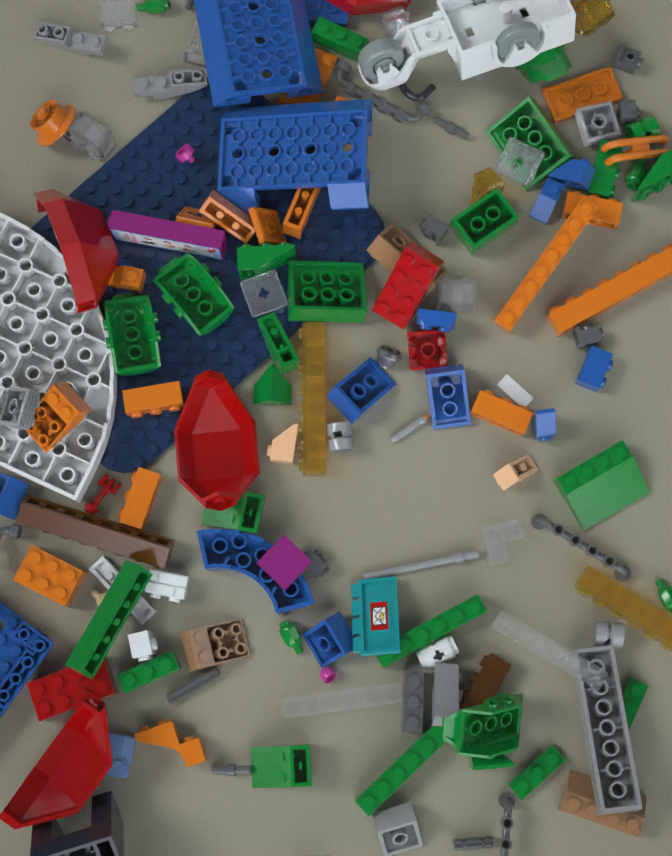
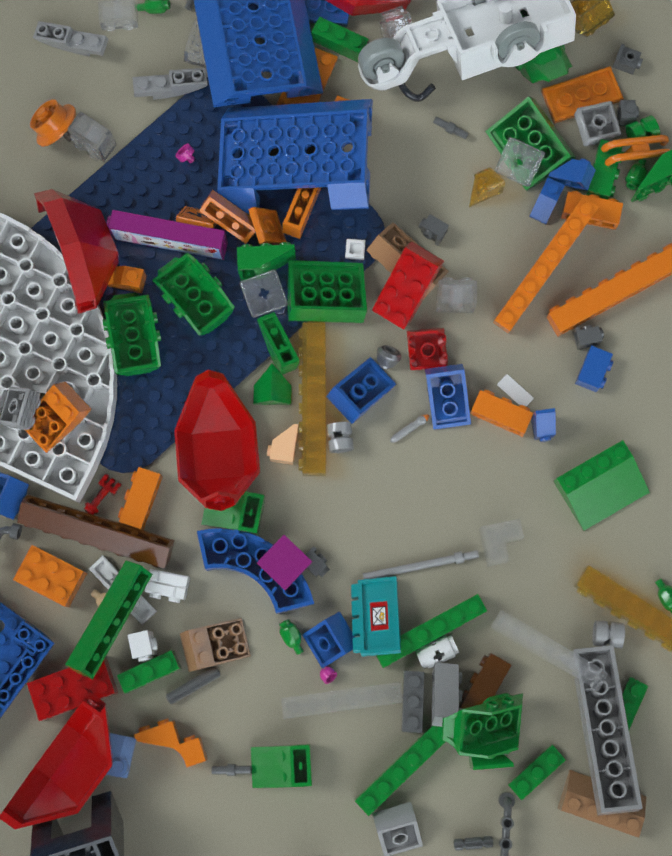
(153, 399): orange brick -> none
(355, 249): none -> white tile
(382, 104): dark grey bar -> none
(438, 319): blue slope -> none
(484, 221): green brick -> none
(515, 472): light nougat slope -> none
(621, 572): dark grey bar -> none

